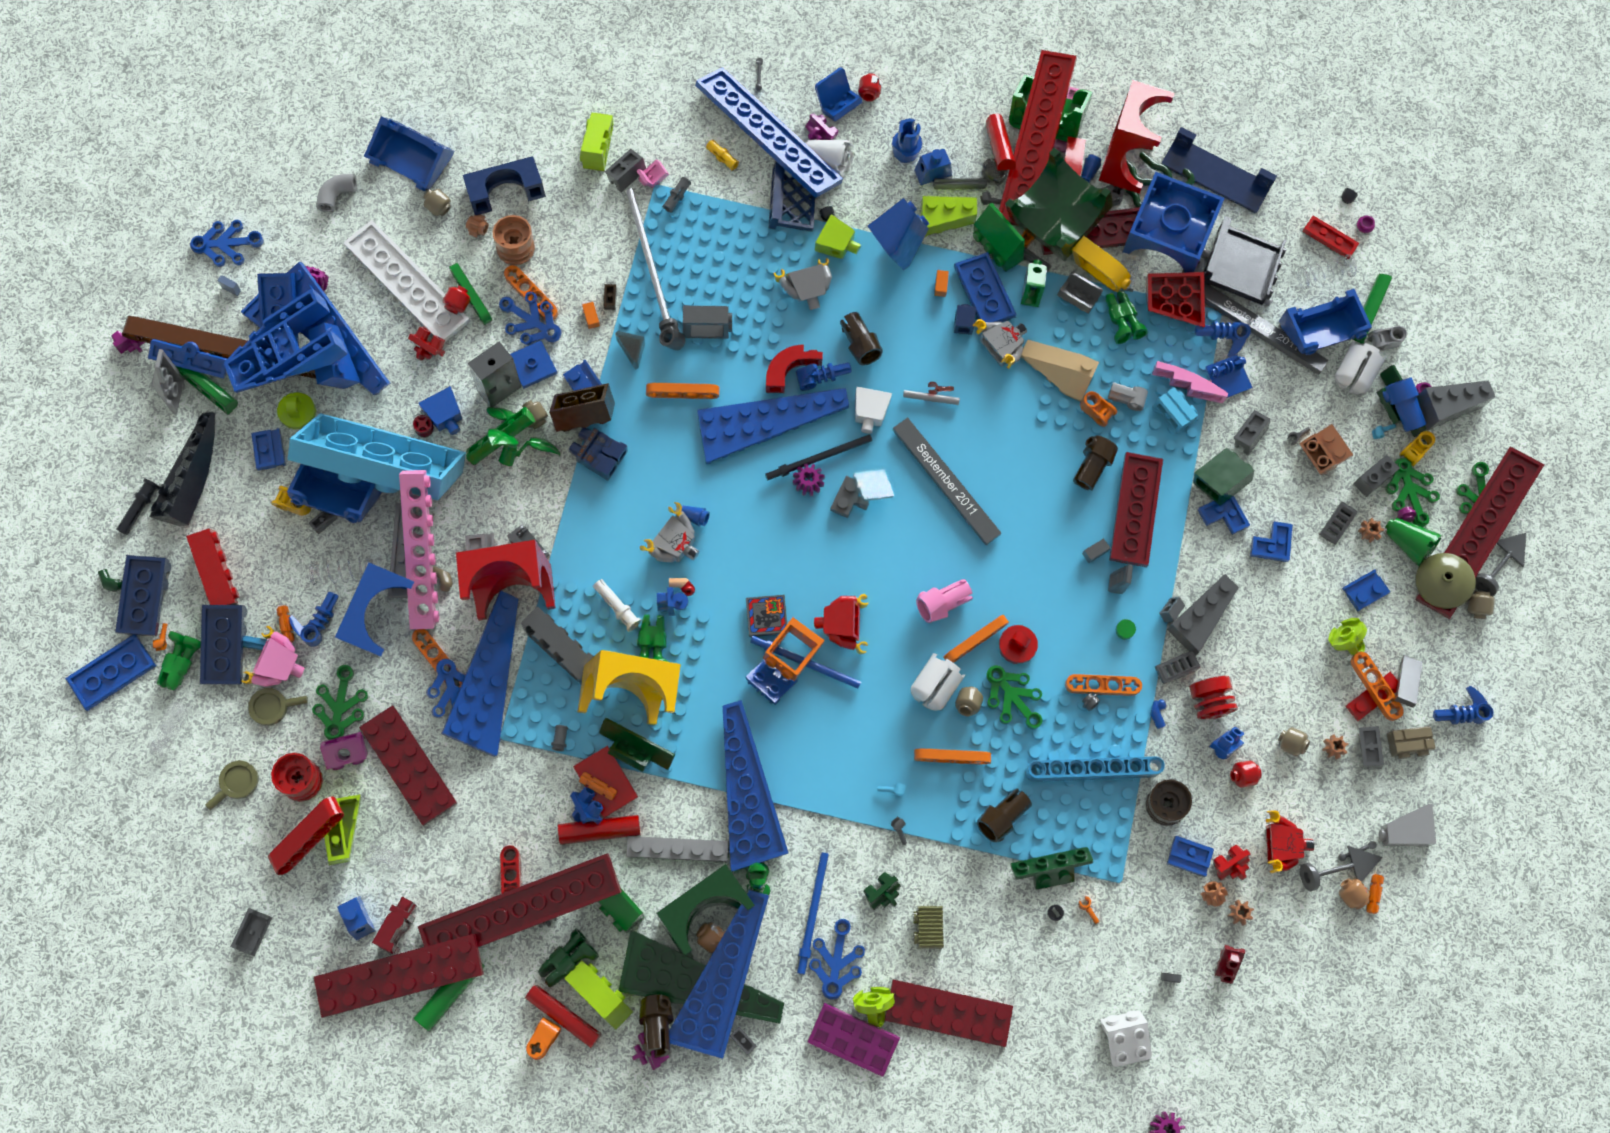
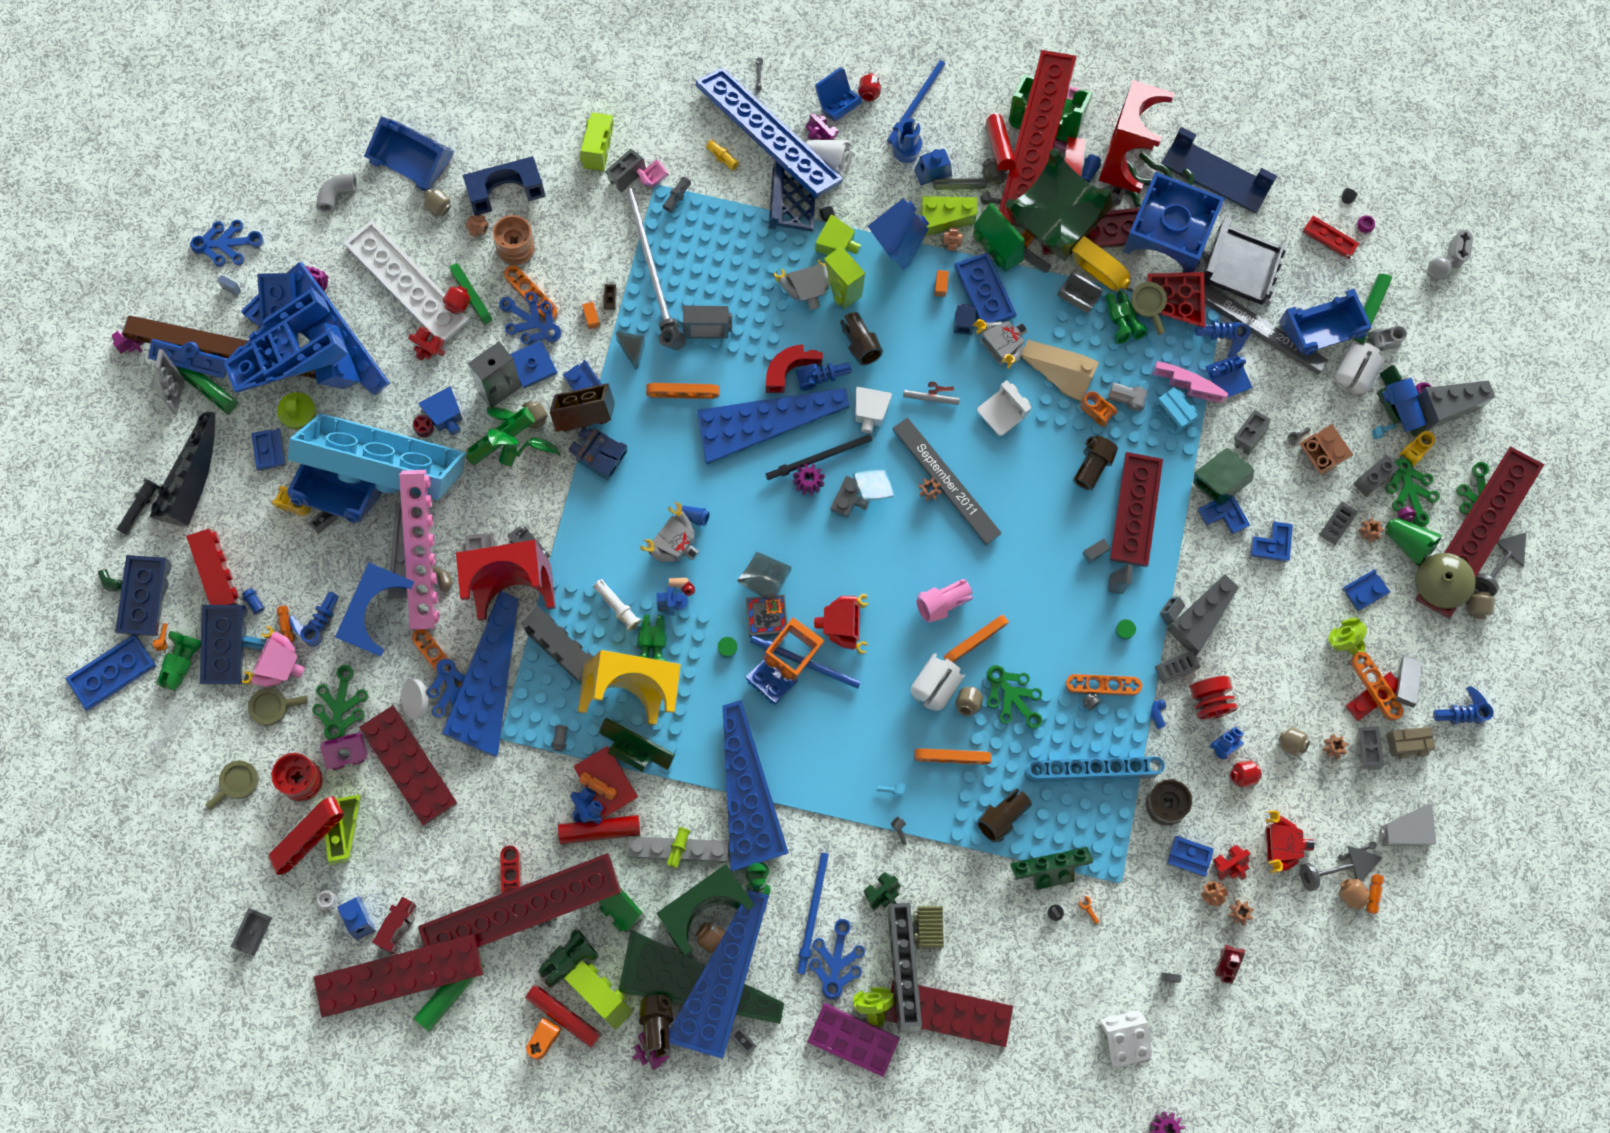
(253, 601): none -> blue pin
(321, 899): none -> white plate
(414, 699): none -> white tile
(678, 847): none -> lime axle
(727, 647): none -> green tile
(765, 576): none -> clear smoke plate
(844, 277): none -> lime wedge
(904, 968): none -> dark grey brick
(918, 98): none -> blue bar
(933, 493): none -> nougat gear
(952, 239): none -> nougat gear
(1004, 409): none -> white bracket
(1018, 644): red tile -> none
(1034, 277): green torso -> none
(1149, 301): none -> olive piece
(1458, 253): none -> light grey beam

